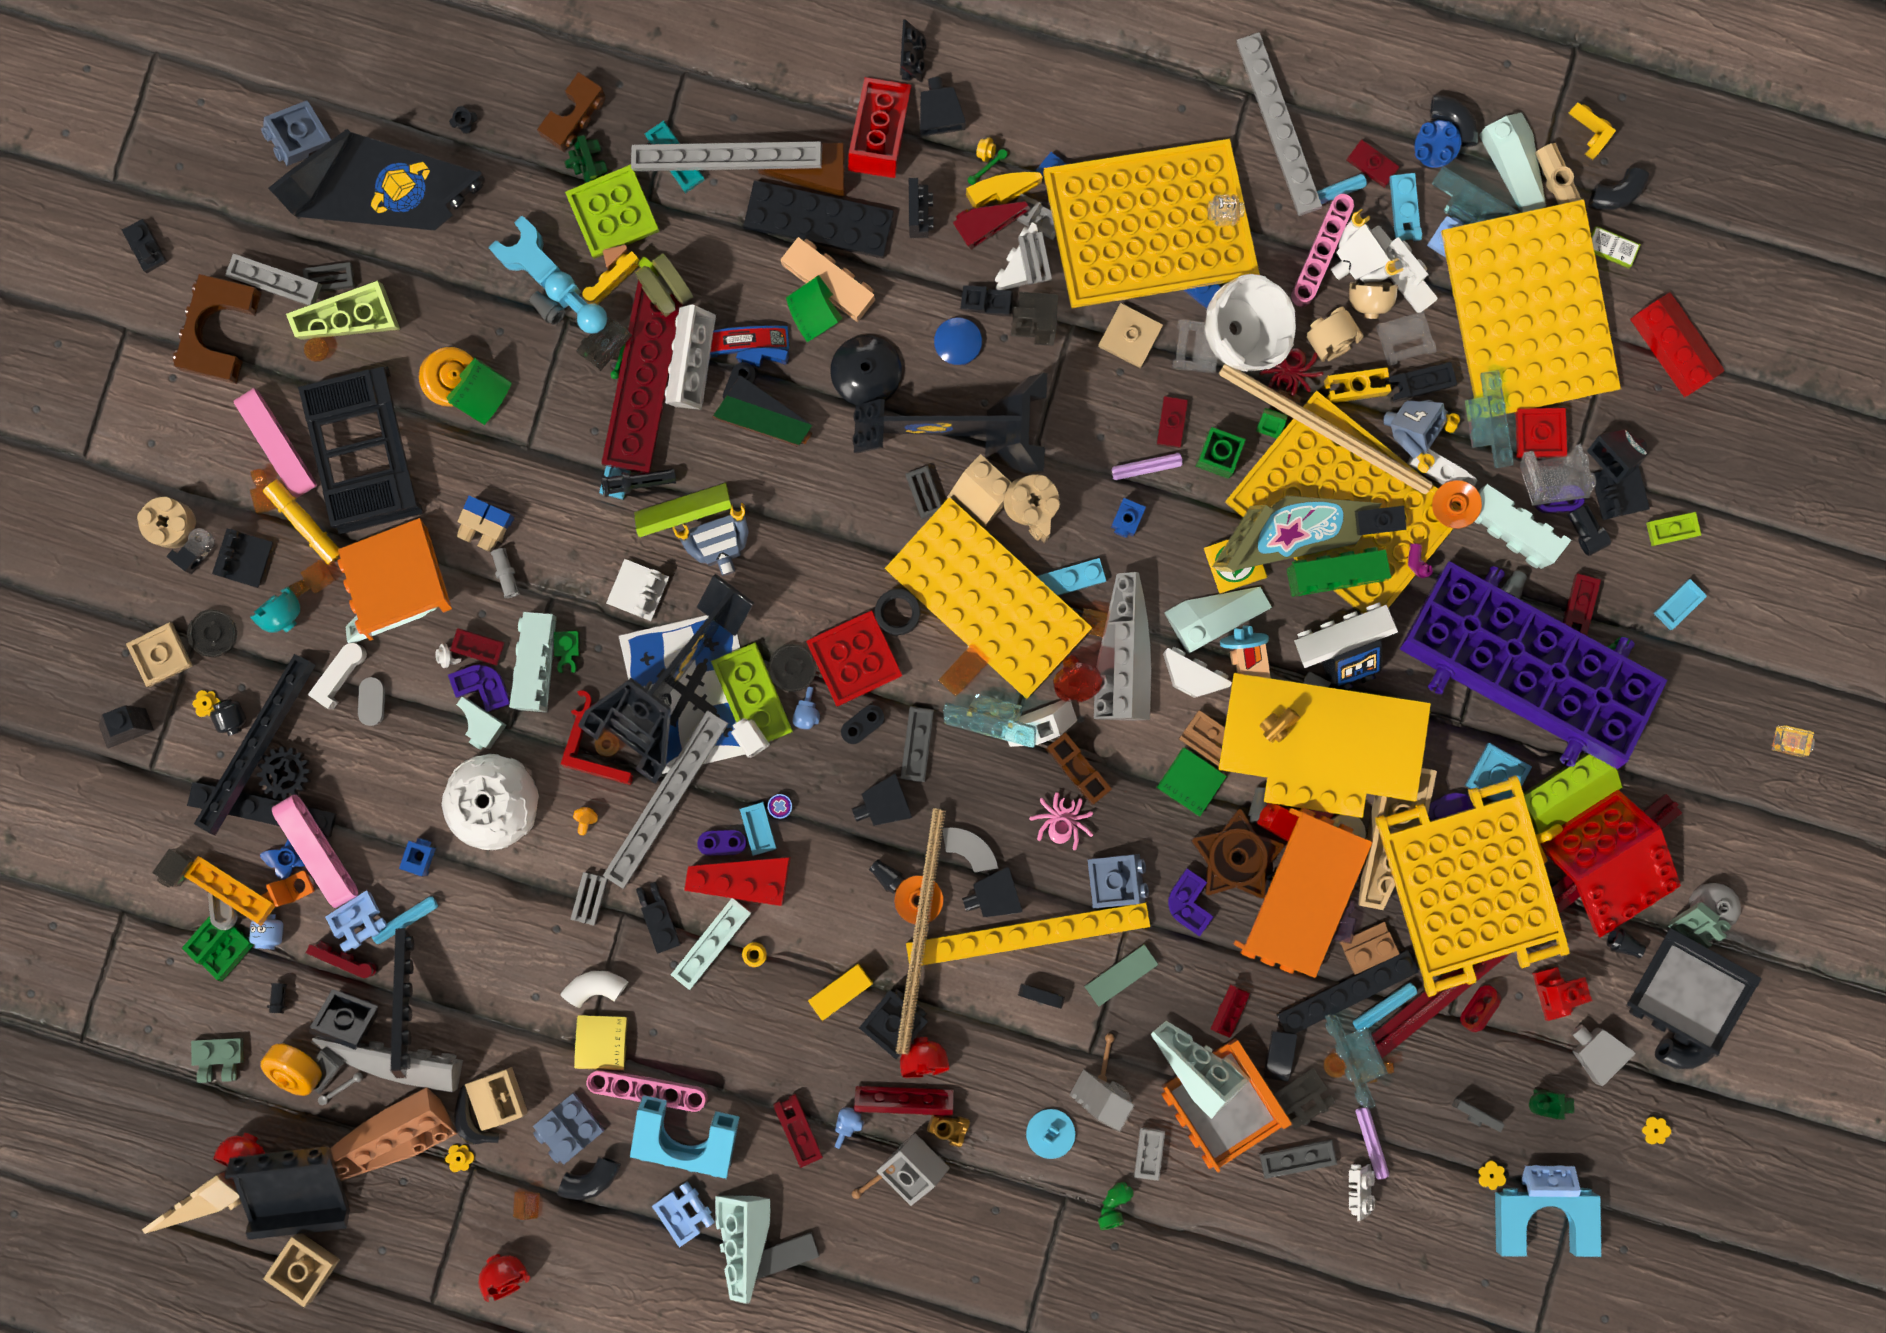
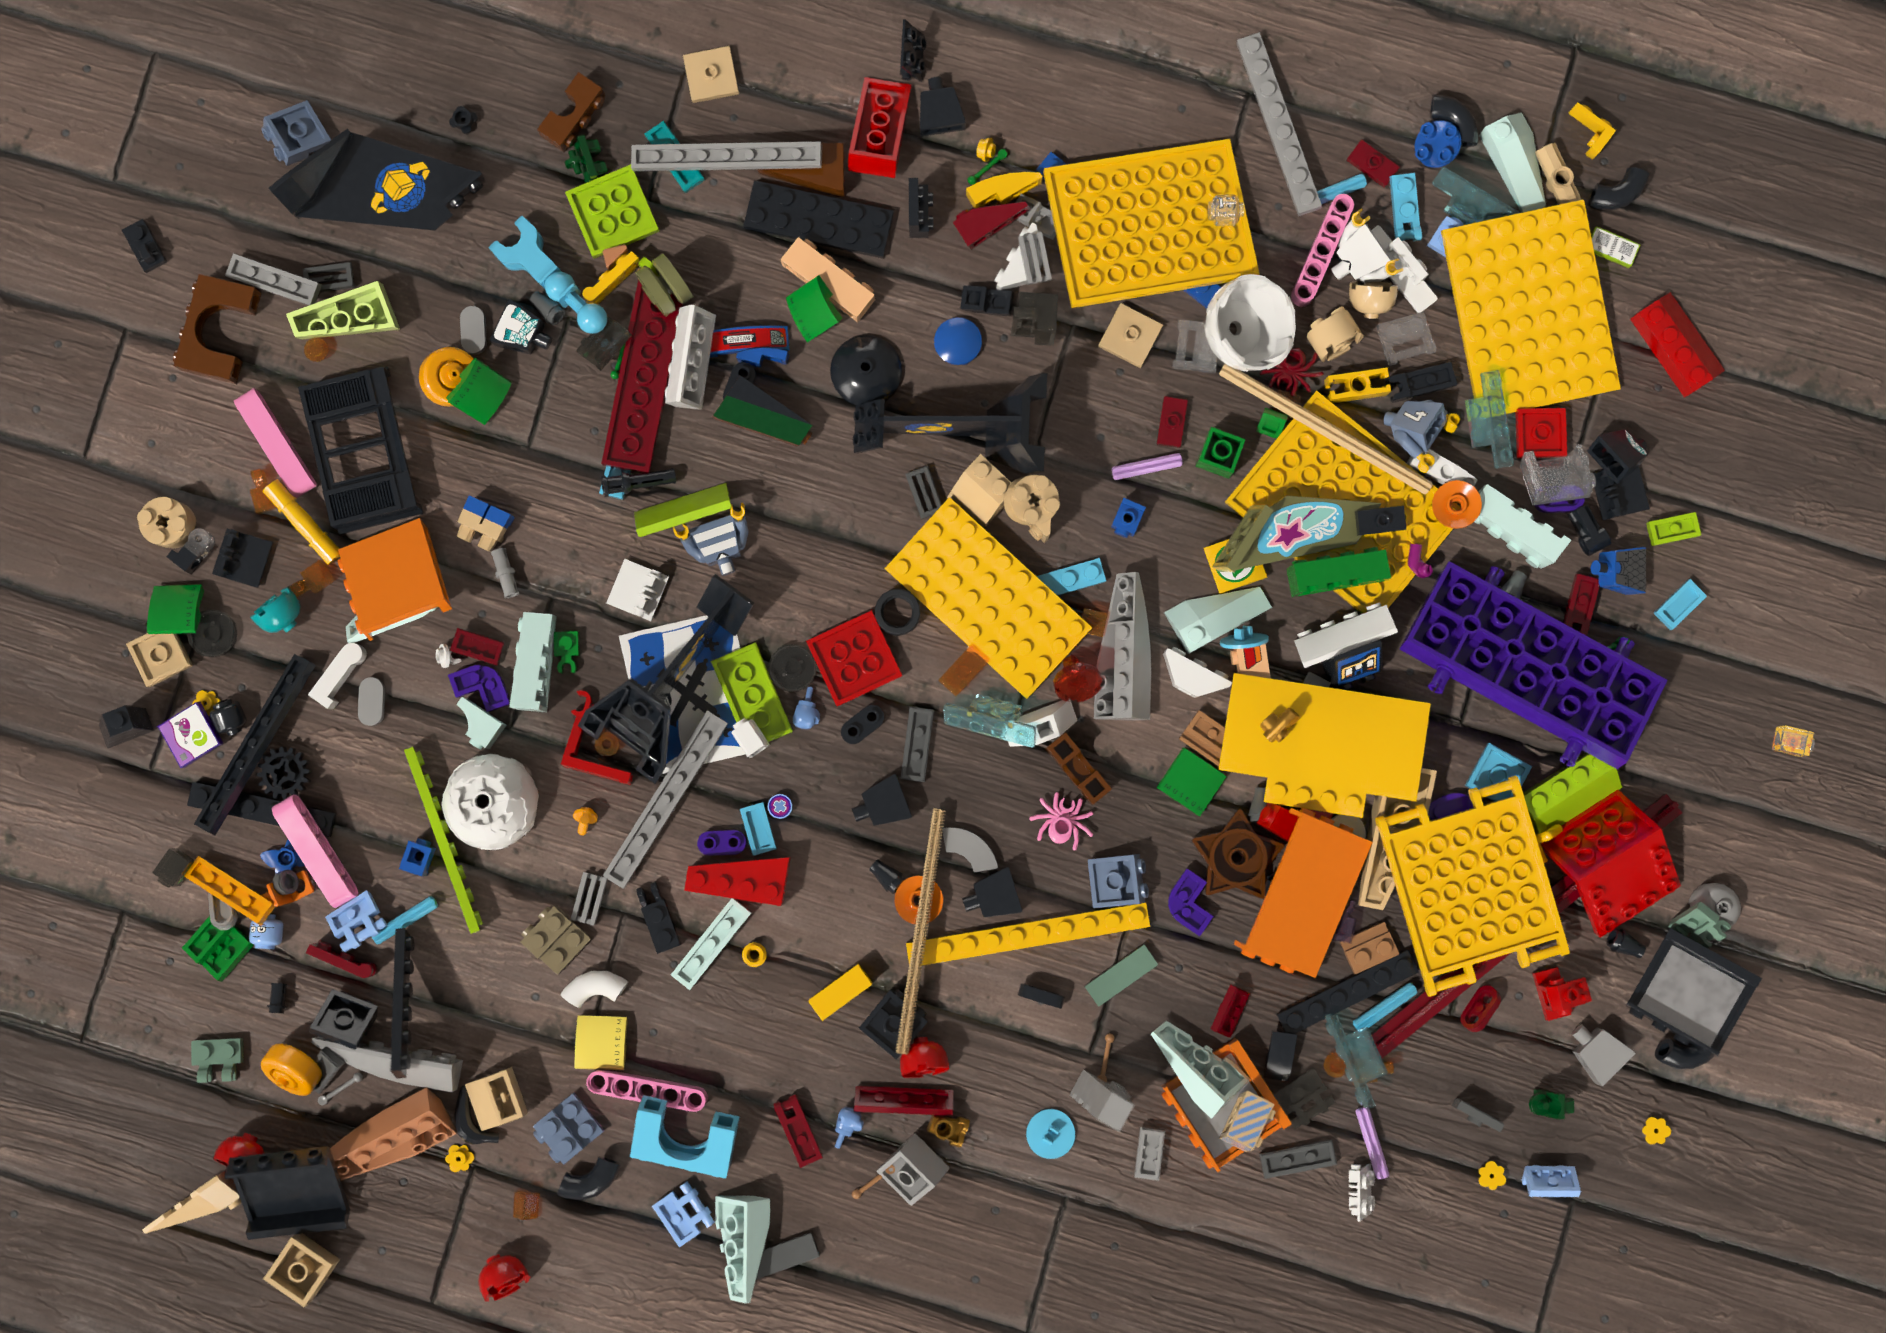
(174, 609): none -> green slope
(190, 734): none -> tile
(285, 882): none -> dark grey tile
(440, 830): none -> lime plate
(473, 330): none -> light grey tile
(519, 330): none -> torso
(555, 939): none -> dark tan plate
(711, 74): none -> tan plate
(1117, 1195): green arm -> none
(1247, 1121): none -> tan container
(1515, 1209): medium azure arch -> none
(1622, 570): none -> torso

